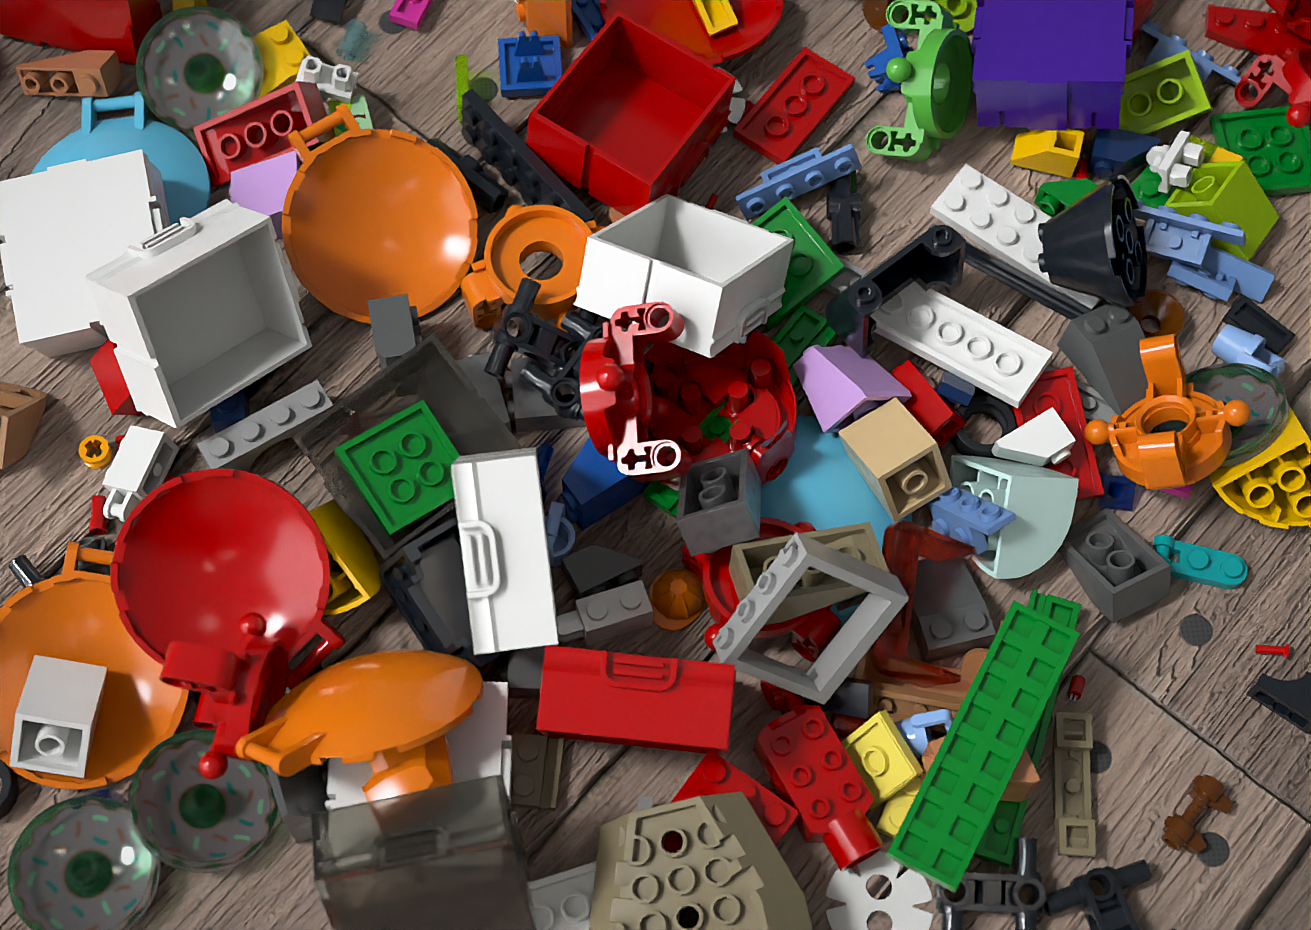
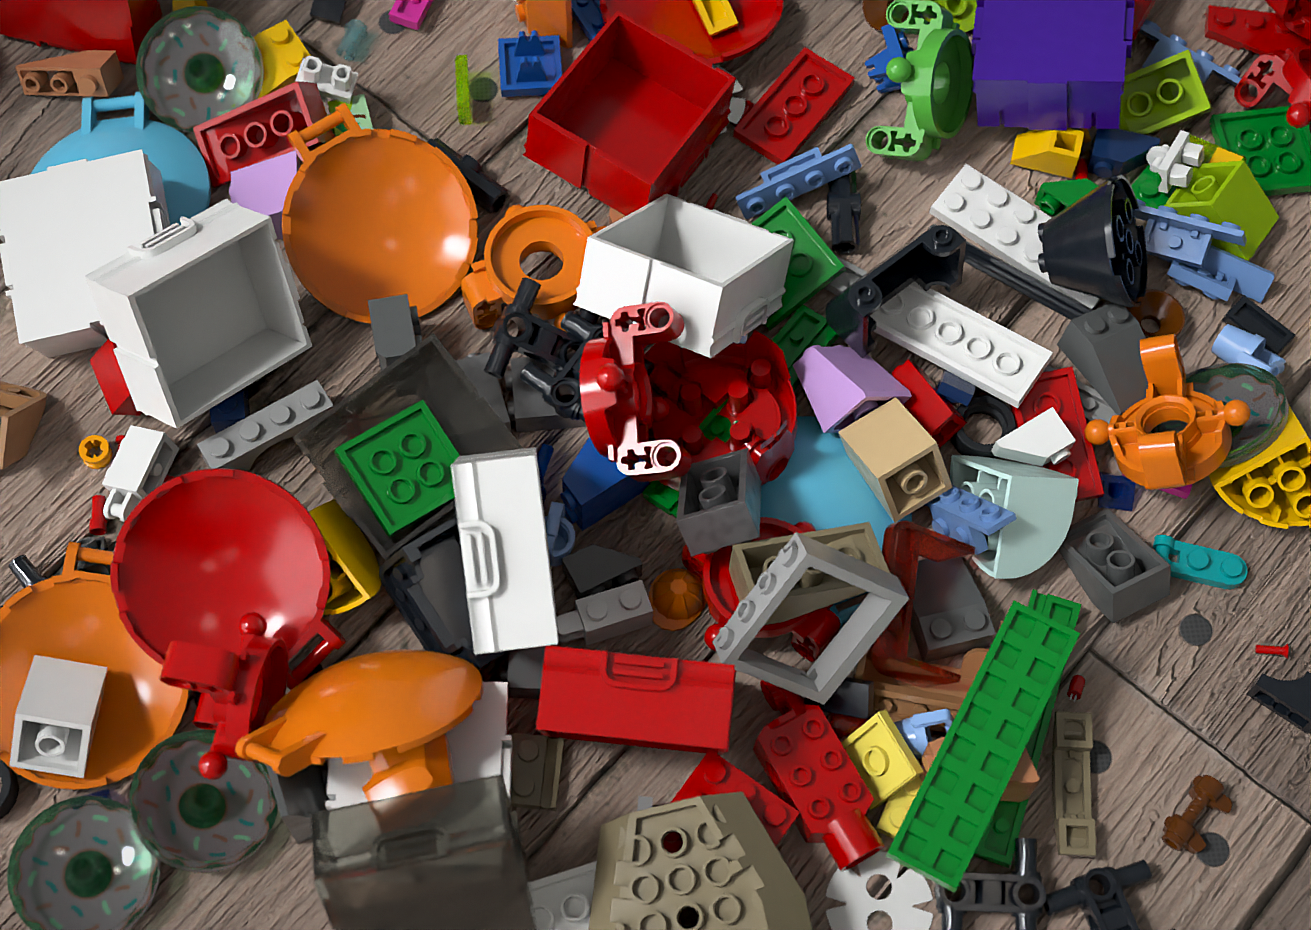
(514, 159): black plate -> none

